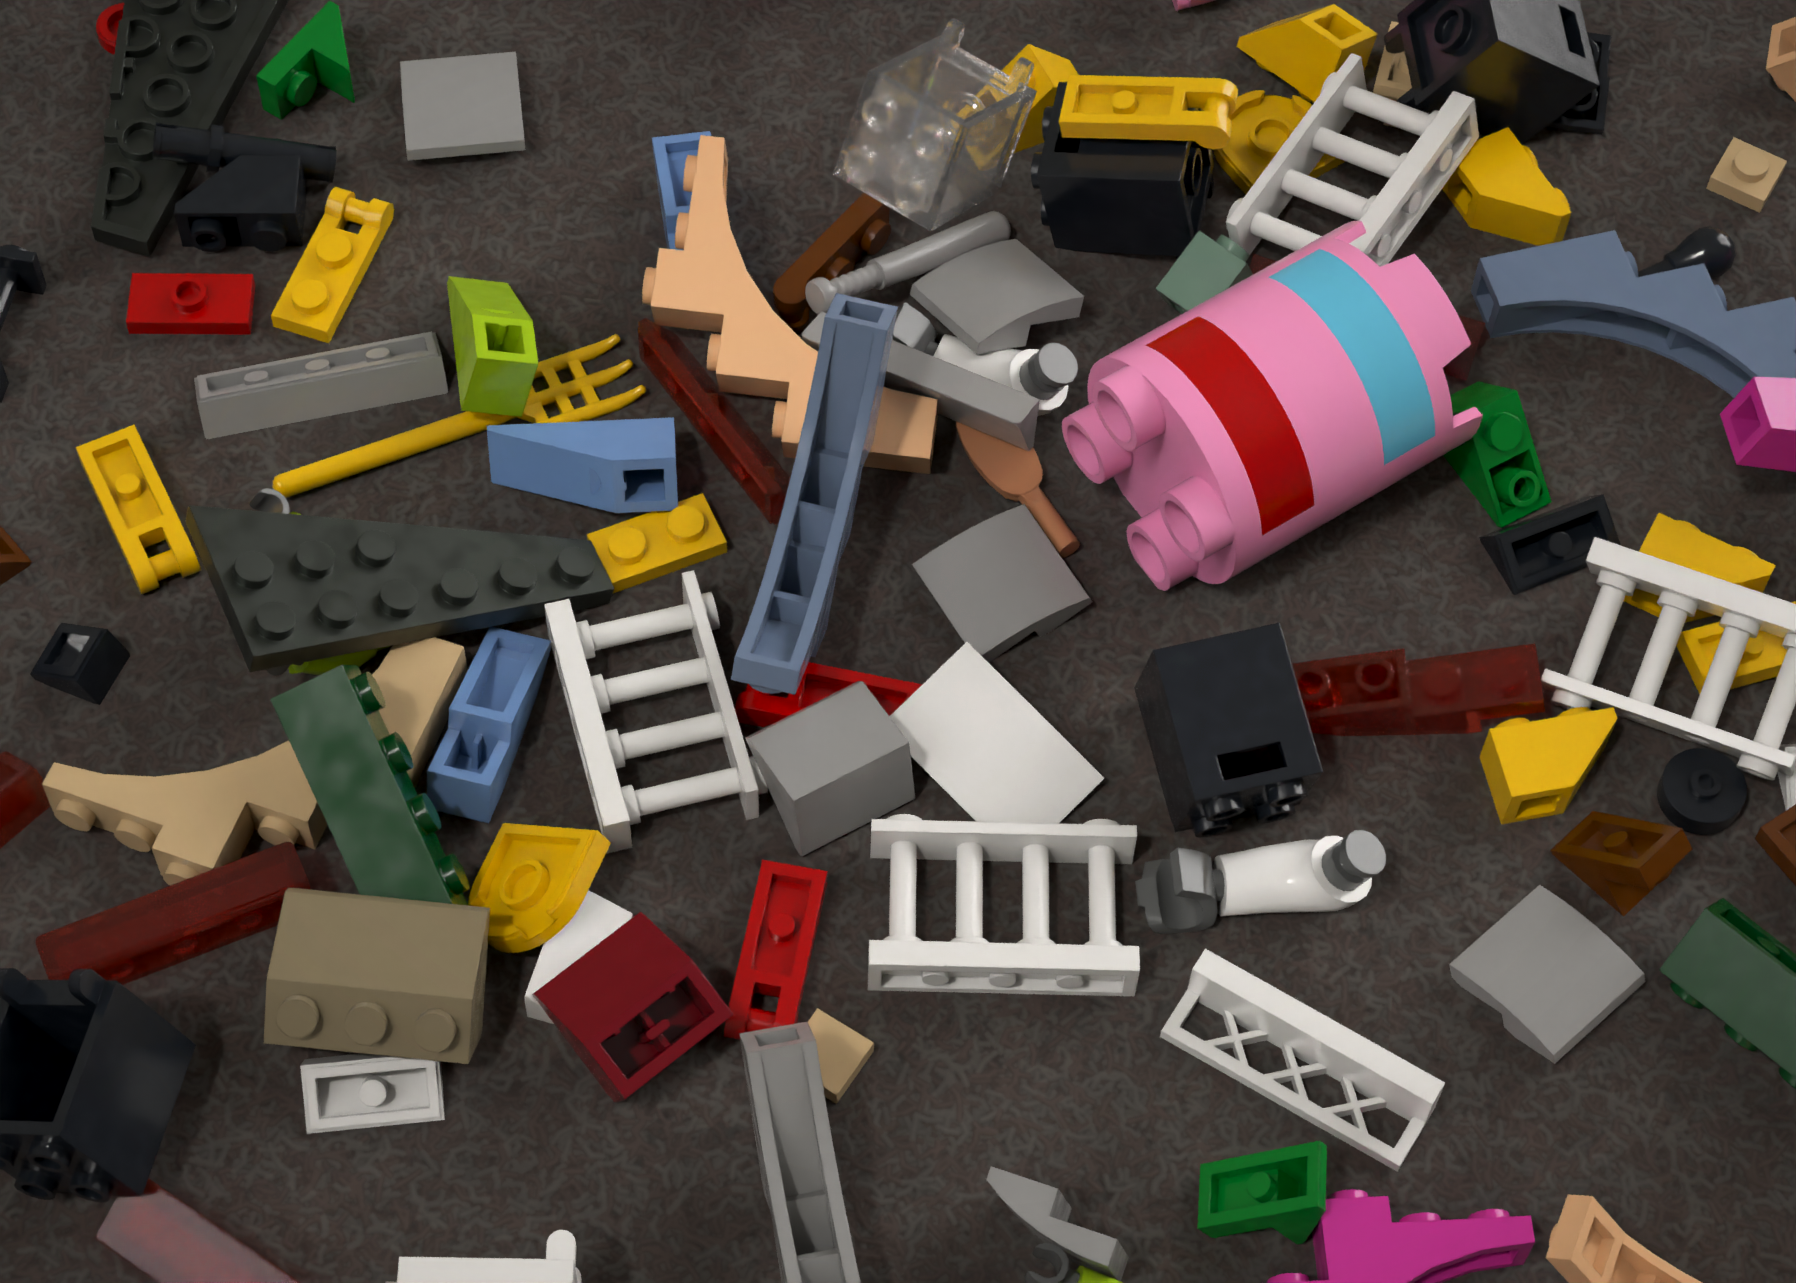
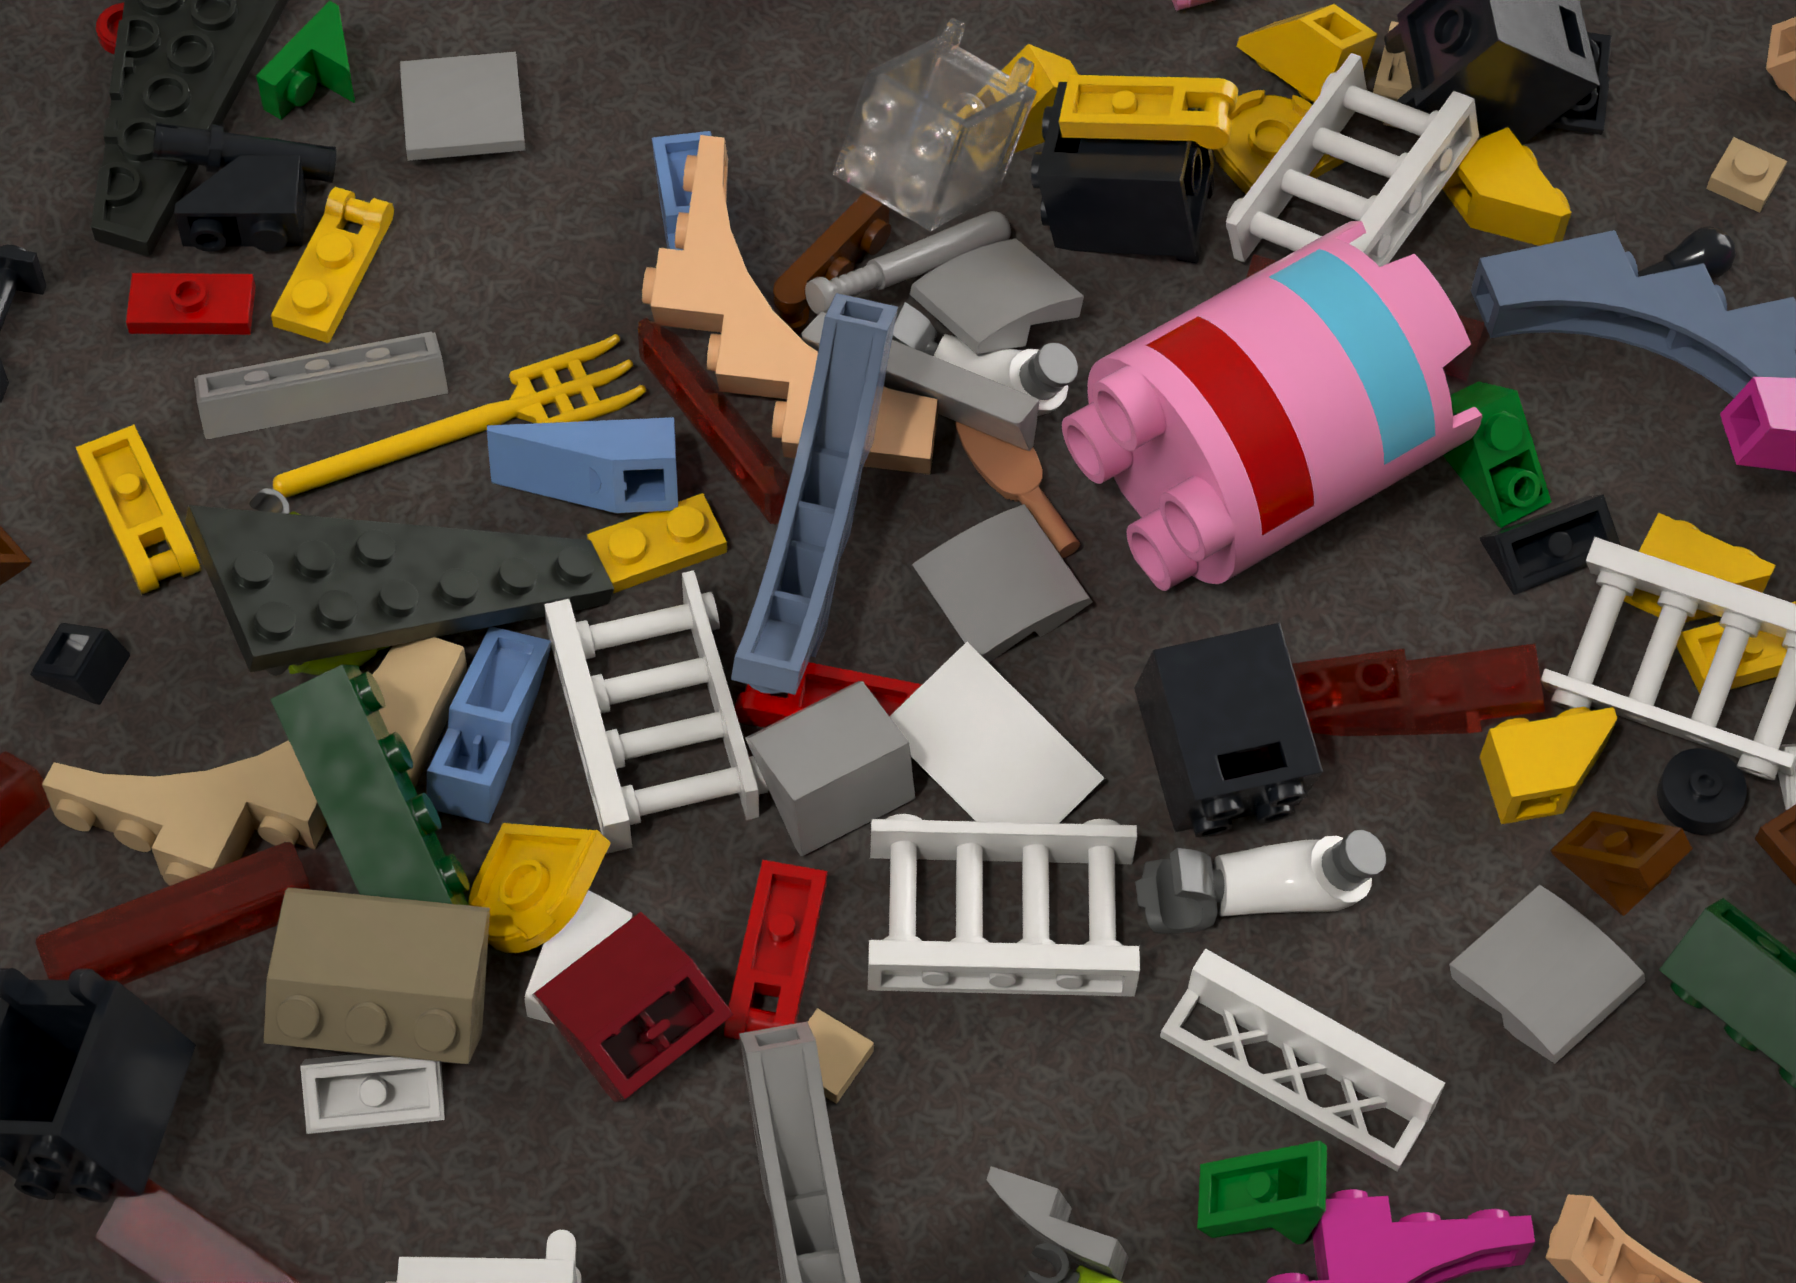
(491, 346): lime slope -> none
(1203, 272): sand green brick -> none

